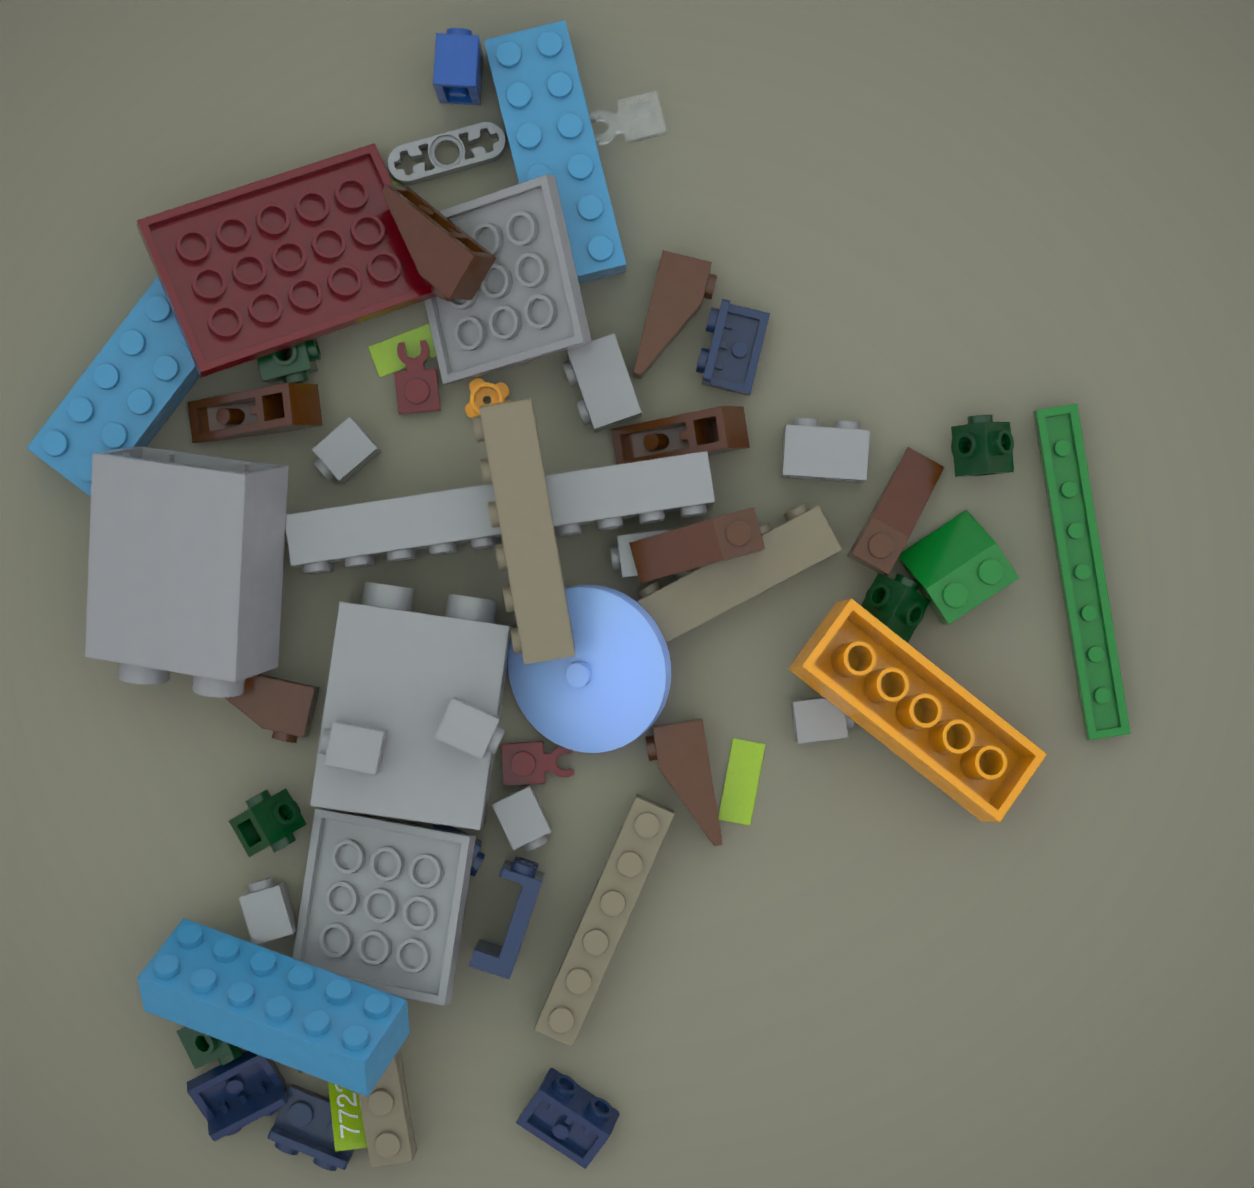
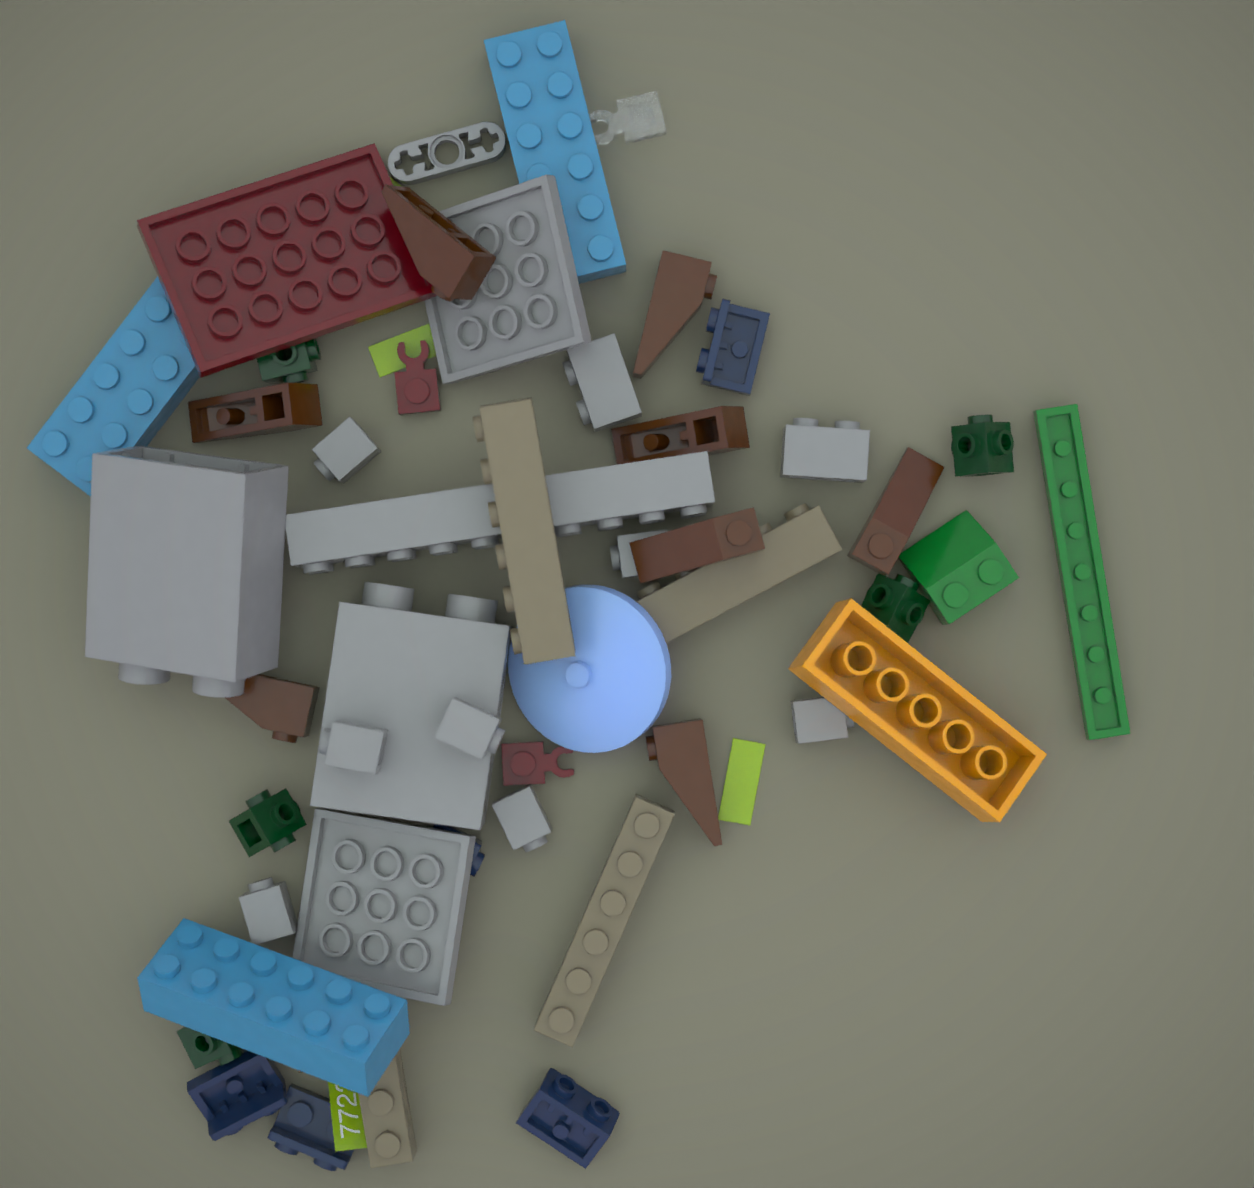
(458, 67): blue brick -> none
(480, 390): light orange plate -> none
(501, 959): dark blue panel -> none

